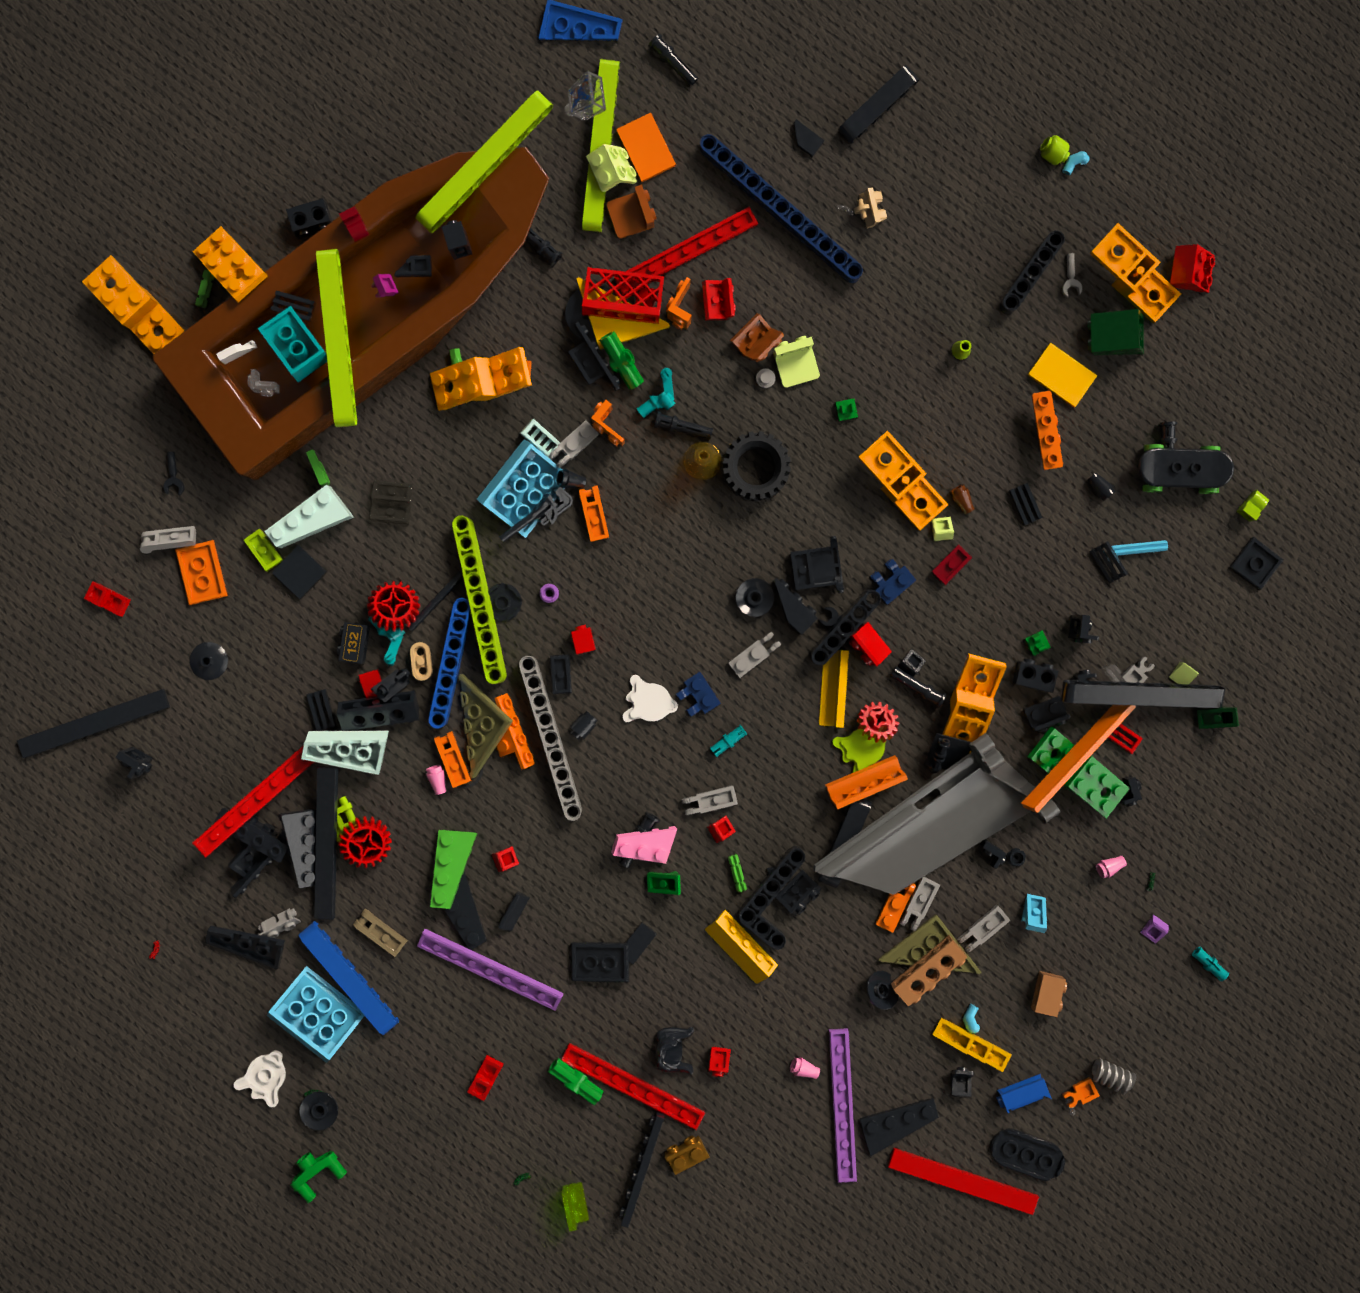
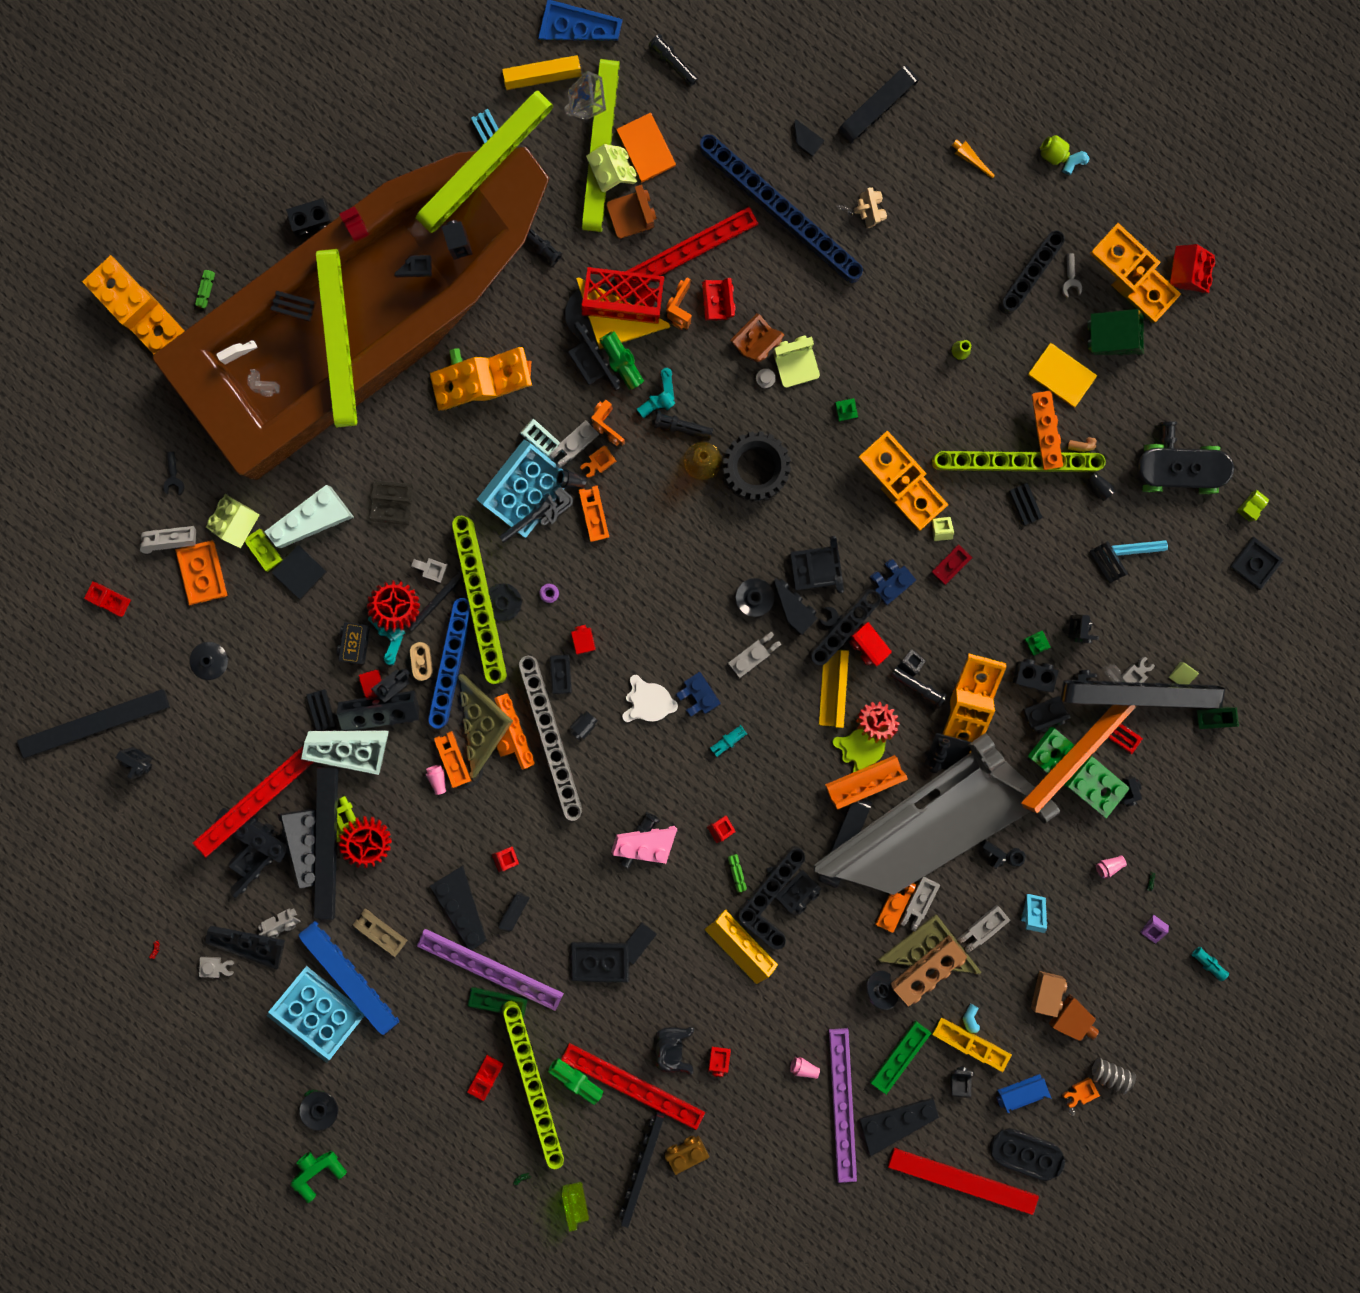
(212, 967): none -> light grey plate
(230, 264): light orange bracket -> none
(232, 521): none -> yellowish green slope
(264, 1077): white tile -> none
(293, 344): teal slope -> none
(318, 468): bright green tile -> none
(385, 285): magenta tile -> none
(432, 569): none -> light grey plate
(450, 862): bright green wing -> none
(481, 117): none -> medium azure tile
(494, 1001): none -> dark green tile
(533, 1093): none -> lime beam
(541, 72): none -> yellow panel
(600, 460): none -> orange plate
(664, 883): green slope -> none
(712, 800): light grey hinge -> none
(900, 1057): none -> green plate
(962, 498): reddish brown cone -> none
(969, 155): none -> light orange piece
(1008, 461): none -> lime beam
(1074, 1020): none -> dark orange torso
(1081, 446): none -> medium nougat arm

